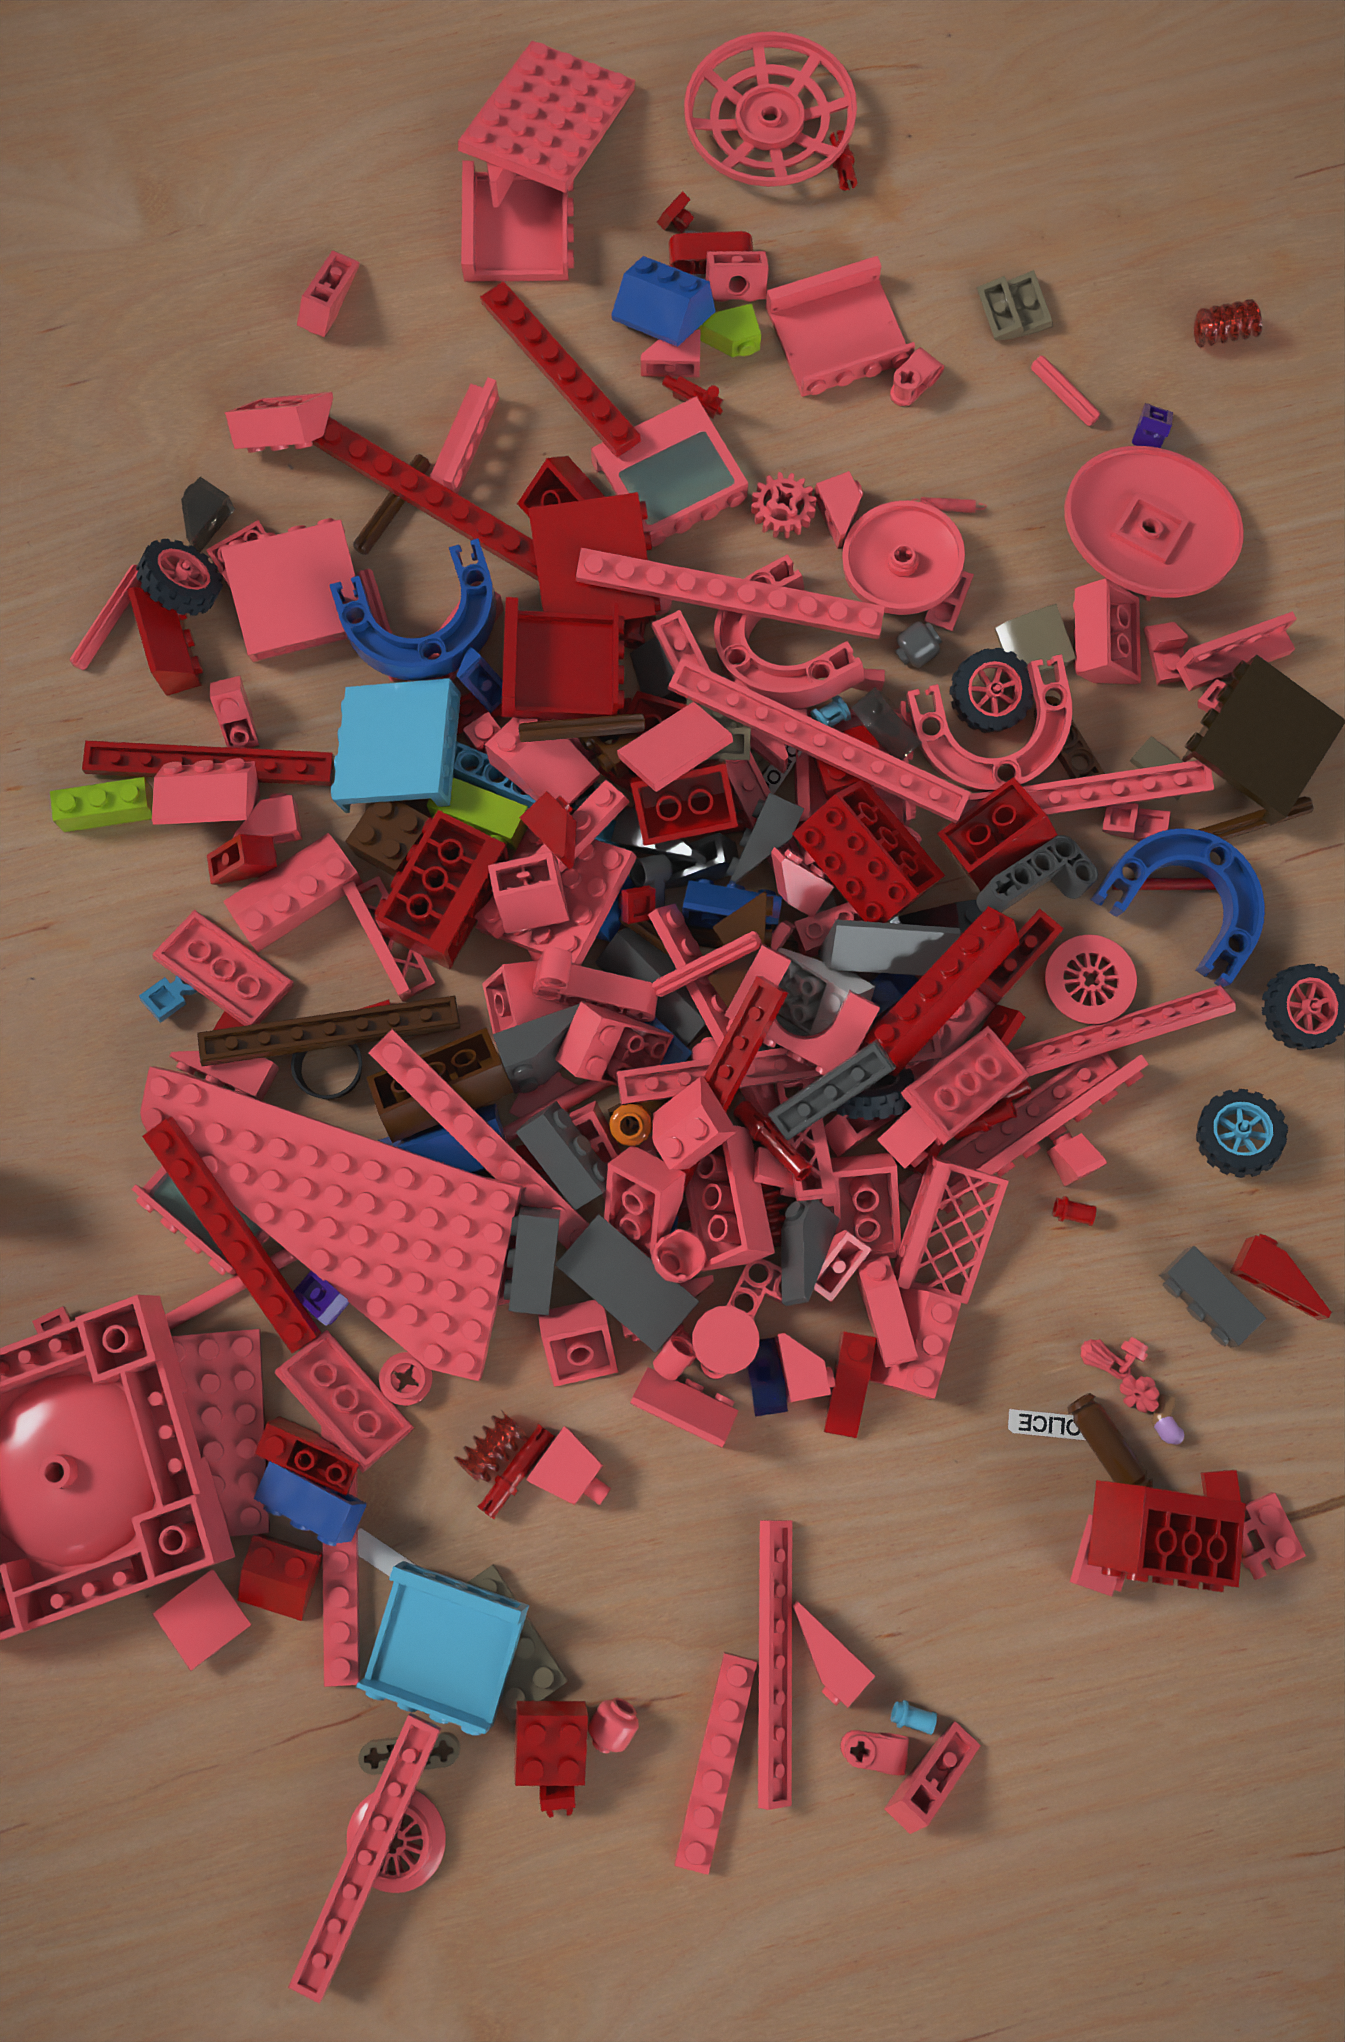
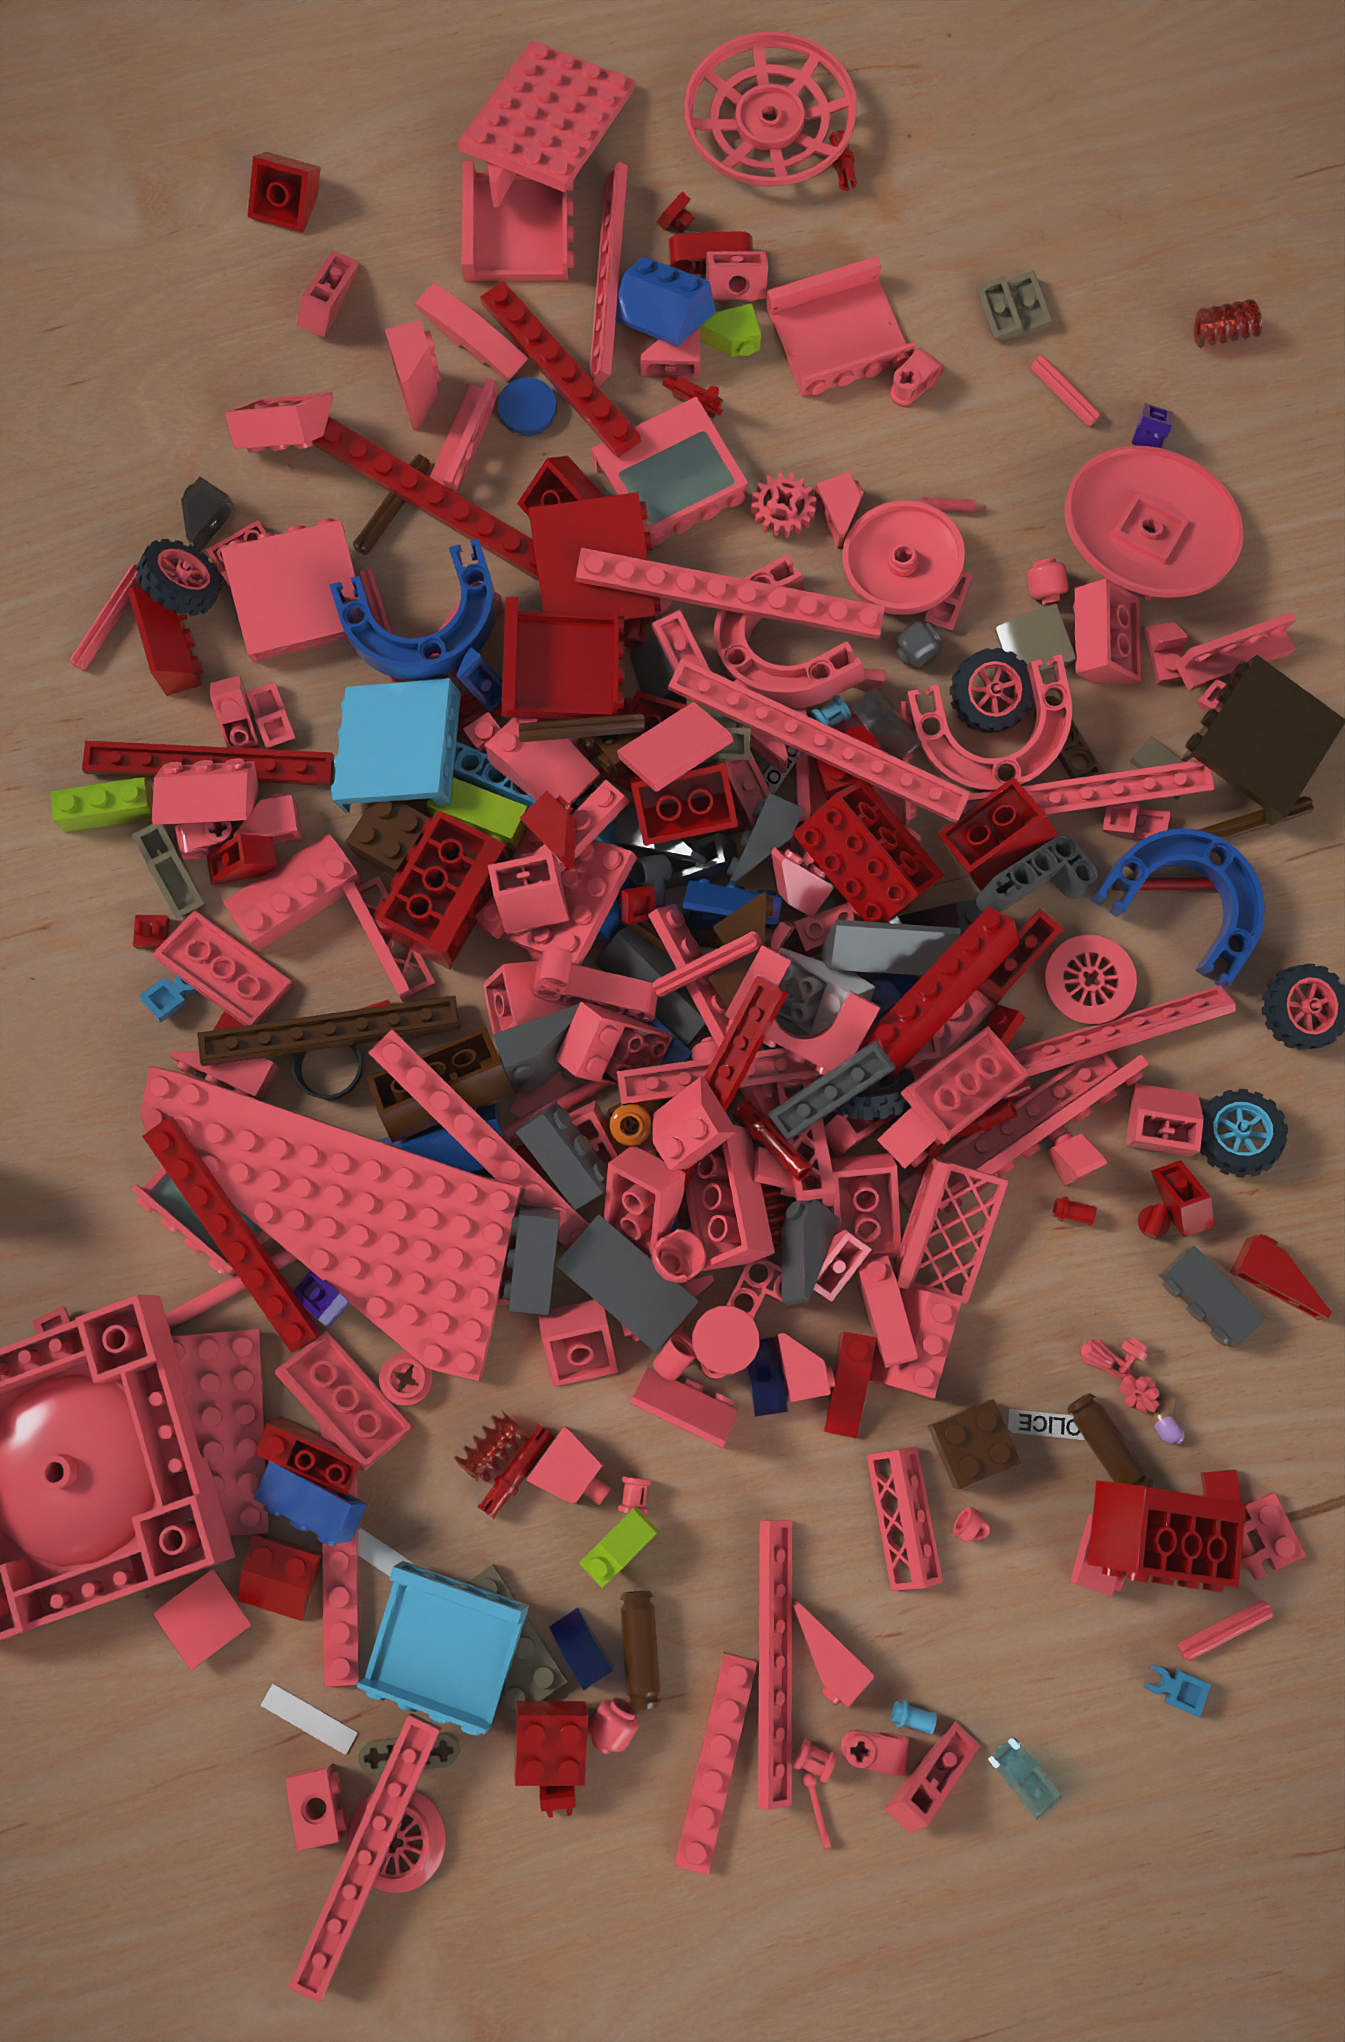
(150, 931): none -> red tile
(168, 869): none -> dark tan slope
(201, 838): none -> coral piece
(270, 715): none -> coral slope
(282, 190): none -> red slope
(309, 1719): none -> white sticker
(311, 1828): none -> coral brick
(415, 368): none -> coral slope
(471, 331): none -> coral slope
(527, 406): none -> blue tile
(581, 1649): none -> clear blue slope
(608, 274): none -> coral tile
(618, 1547): none -> lime slope
(634, 1494): none -> coral bush
(640, 1650): none -> reddish brown axle
(803, 1761): none -> coral bush
(810, 1781): none -> coral hinge
(911, 1518): none -> coral fence
(968, 1525): none -> coral tile
(974, 1444): none -> reddish brown brick
(1025, 1777): none -> clear light blue slope
(1047, 580): none -> coral head
(1154, 1220): none -> red plate
(1165, 1120): none -> coral slope
(1182, 1690): none -> dark azure plate
(1187, 1199): none -> red slope
(1225, 1630): none -> coral axle

